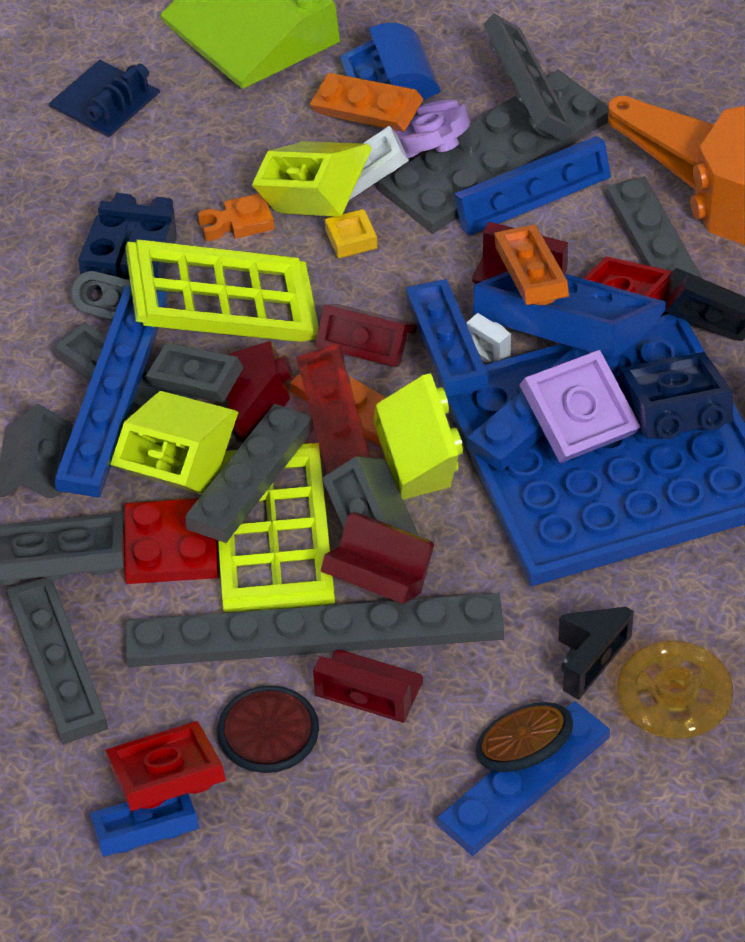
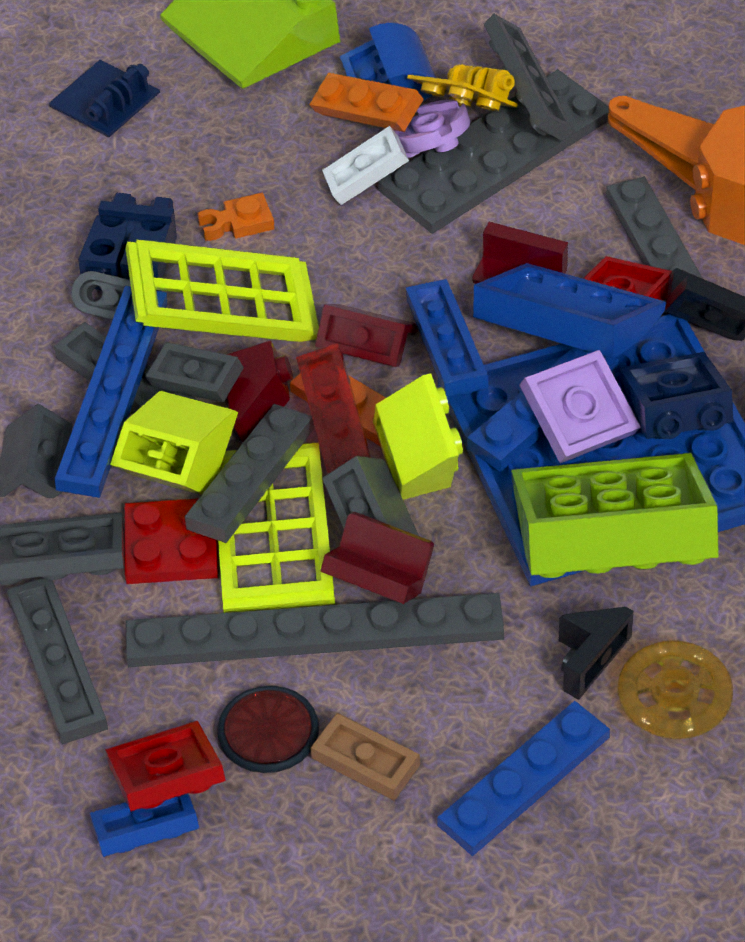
(311, 177): neon yellow slope -> none
(351, 233): yellow plate -> none
(365, 756): none -> medium nougat plate
(366, 684): dark red panel -> none
(471, 84): none -> yellow hinge
(490, 339): white plate -> none
(524, 737): dark orange wheel -> none
(531, 265): orange plate -> none
(533, 185): blue plate -> none
(615, 515): none -> lime slope

